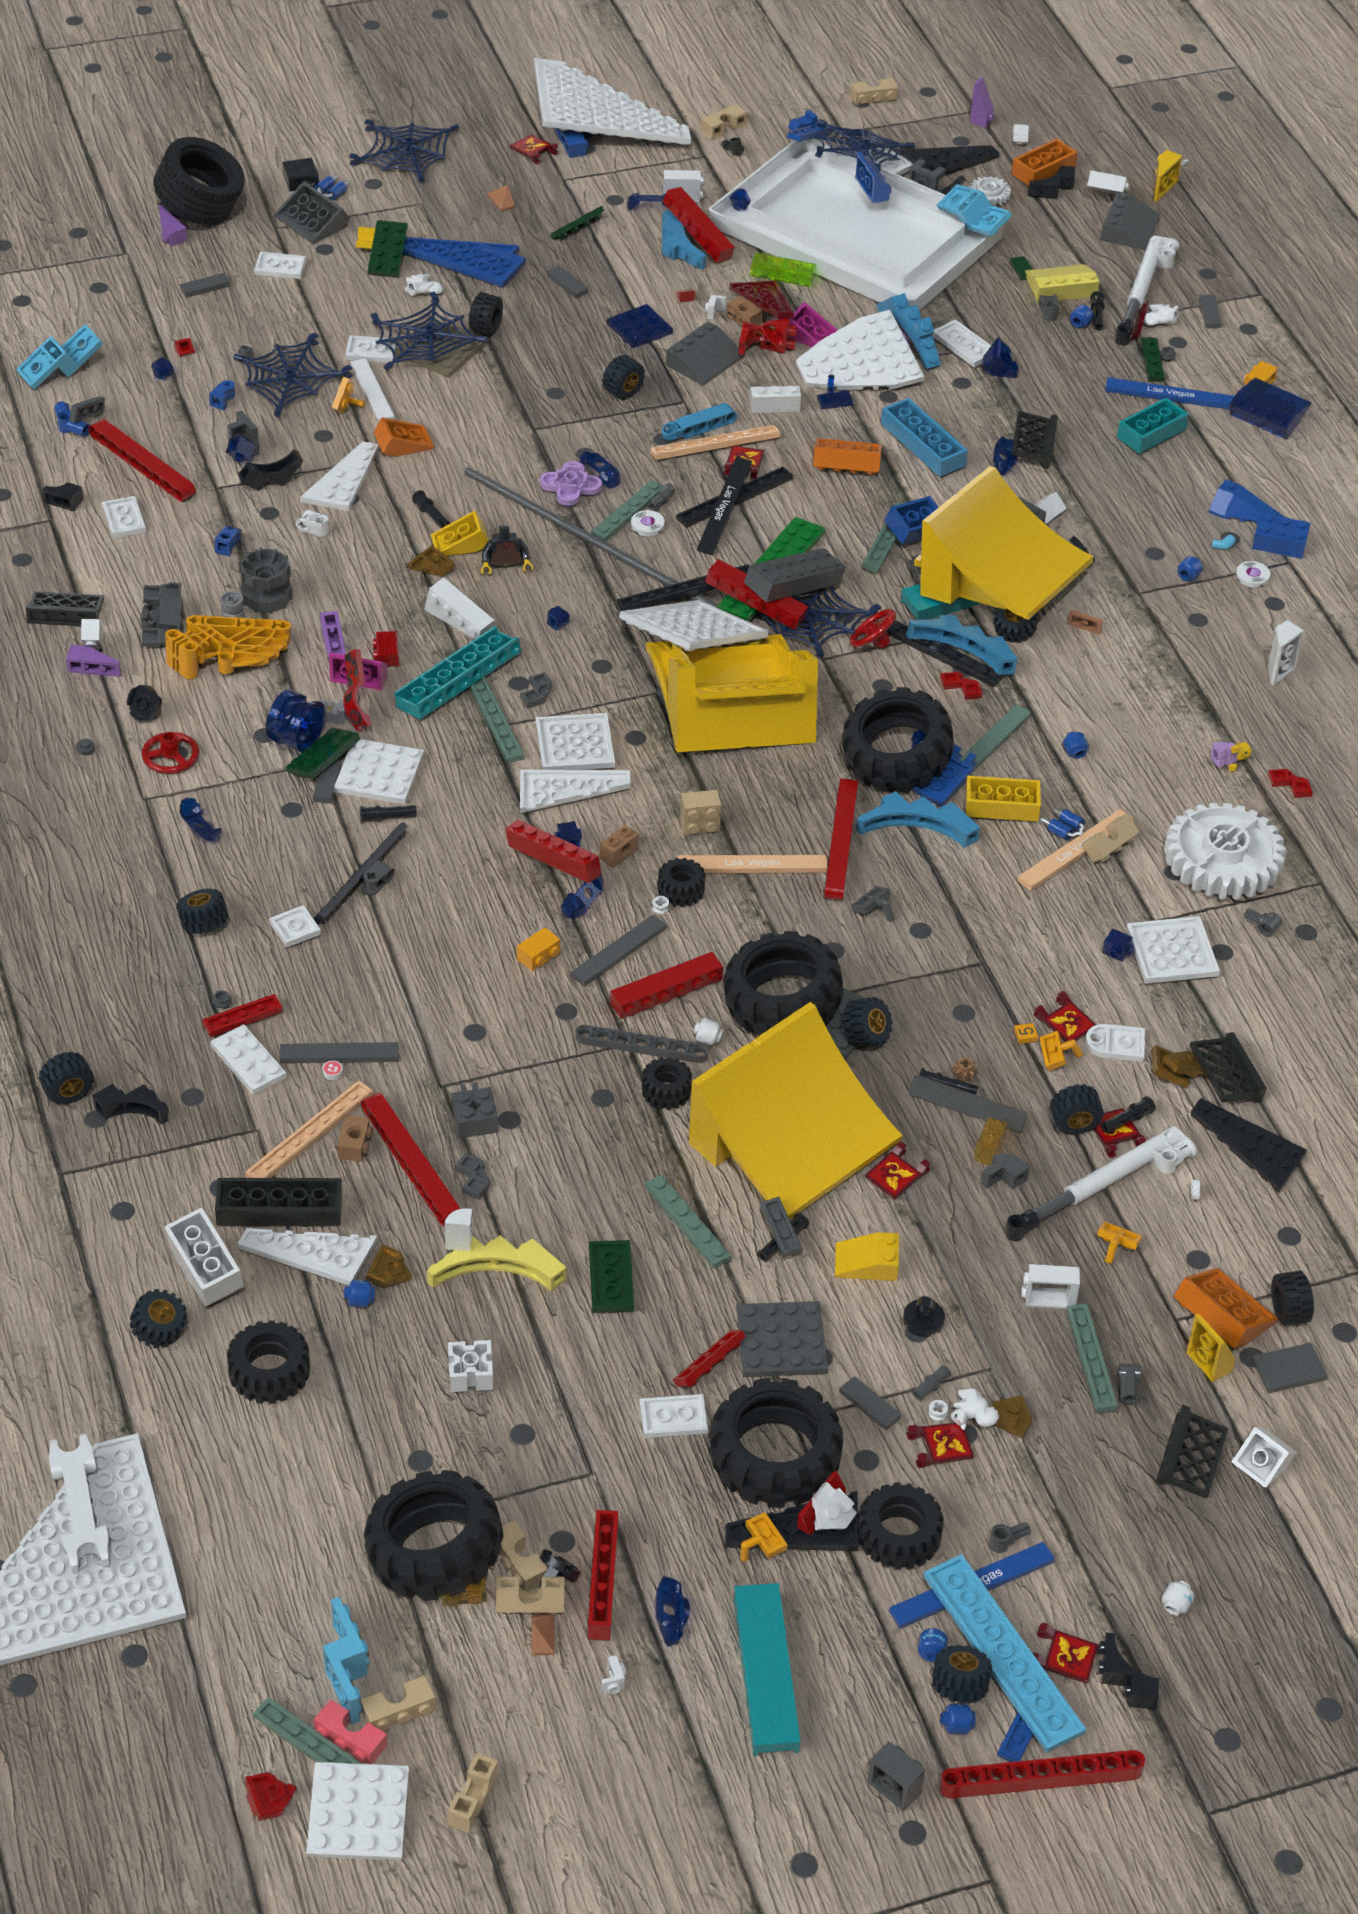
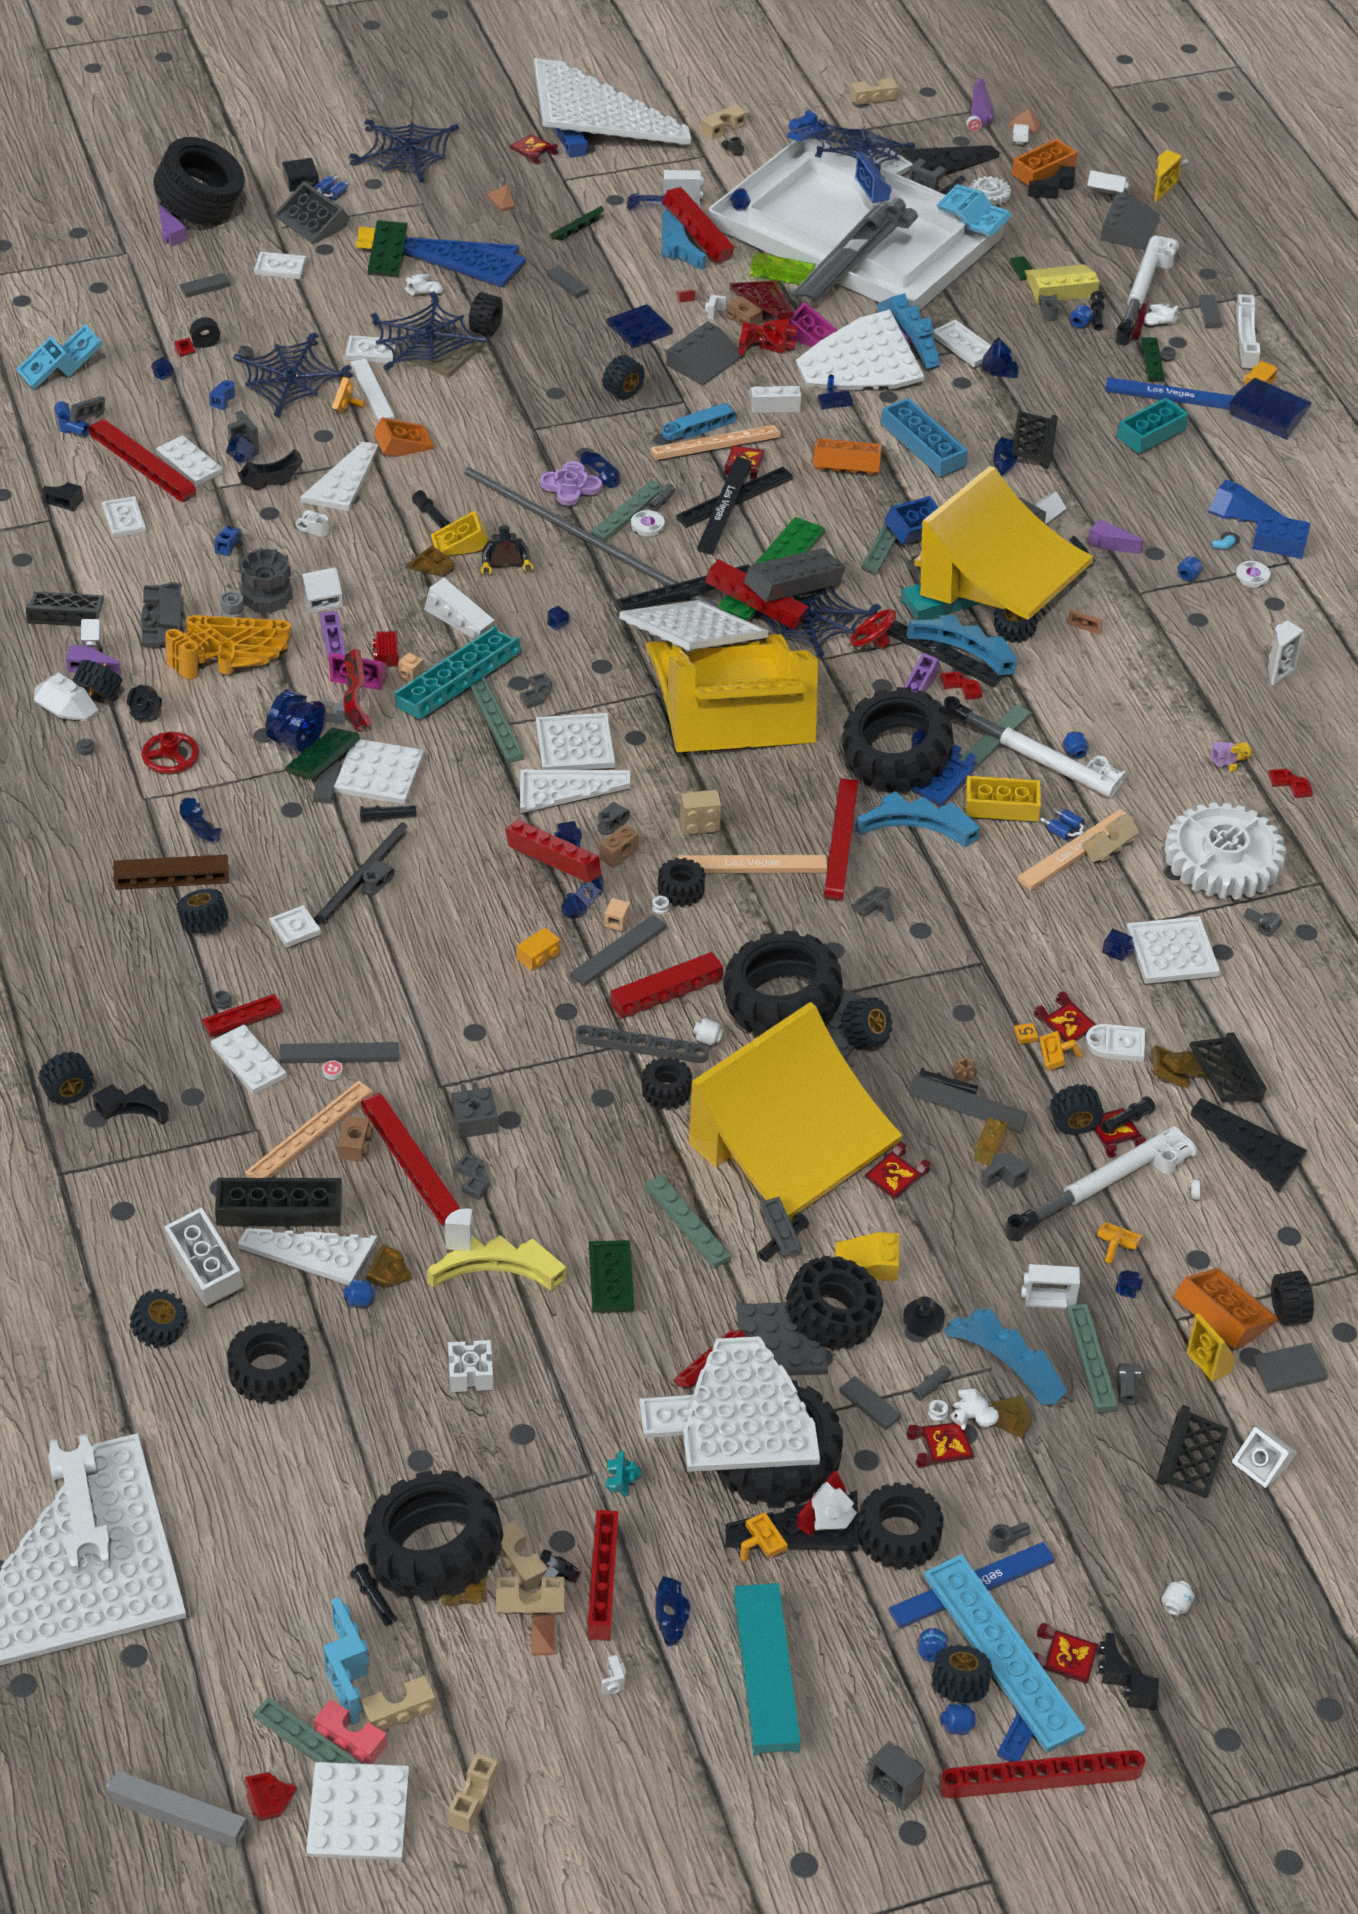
(65, 698): none -> white wedge
(97, 679): none -> black wheel
(171, 872): none -> reddish brown brick
(176, 1809): none -> light grey brick
(189, 460): none -> white plate
(200, 325): none -> black tyre
(322, 590): none -> white slope
(369, 1587): none -> black pin
(410, 667): none -> light nougat brick
(612, 818): none -> dark grey piece
(617, 914): none -> light nougat brick
(625, 1472): none -> teal hips
(747, 1412): none -> white wing
(828, 1323): none -> black tyre
(874, 228): none -> dark grey panel
(923, 673): none -> medium lavender slope
(973, 123): none -> tile
(1026, 117): none -> nougat slope
(1031, 1365): none -> dark azure arch
(1097, 775): none -> white piece
(1113, 538): none -> medium lavender slope
(1128, 1283): none -> clear blue plate
(1246, 331): none -> white arch

